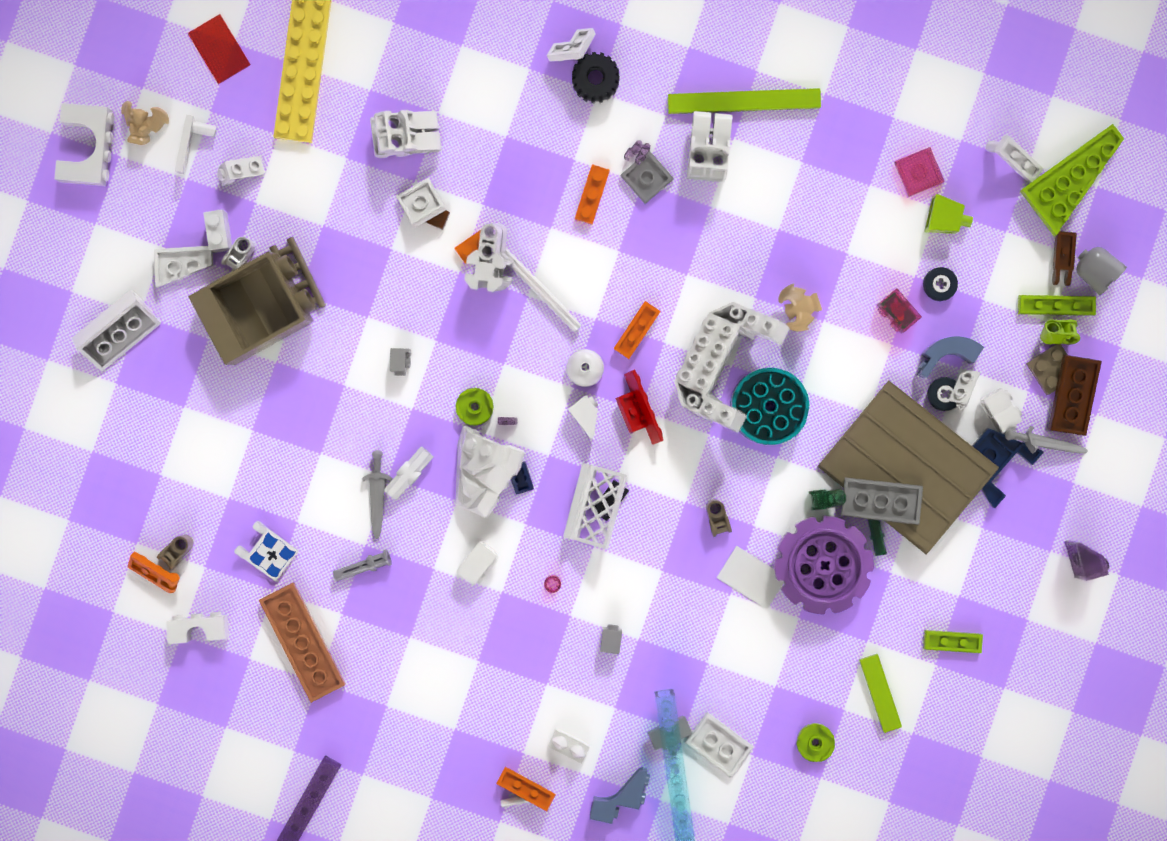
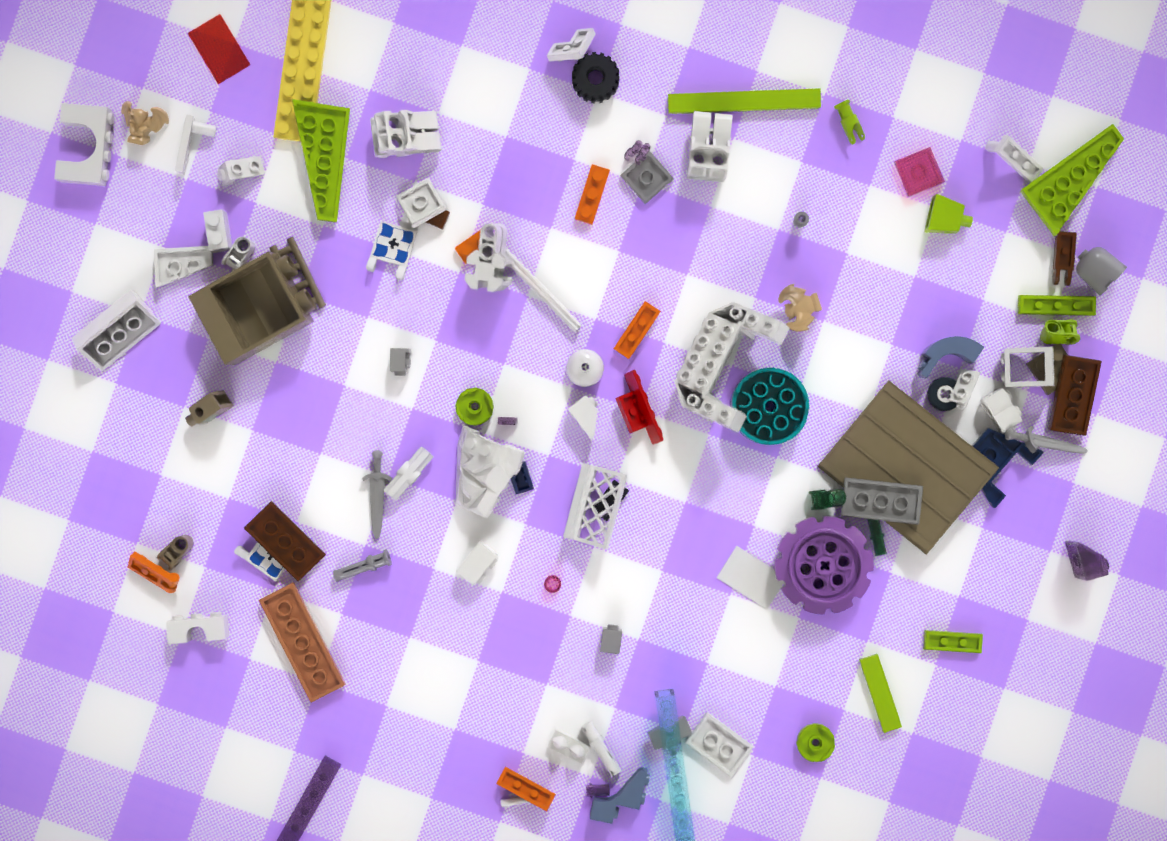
(208, 408): none -> dark tan torso
(284, 541): none -> reddish brown tile
(323, 144): none -> lime wing
(394, 246): none -> white flag
(597, 742): none -> white pin
(597, 790): none -> clear purple pin
(718, 519): dark tan piece -> none
(805, 218): none -> light grey pin
(849, 121): none -> lime piece
(898, 311): clear pink brick -> none
(947, 277): black bush -> none
(1049, 367): none -> white window

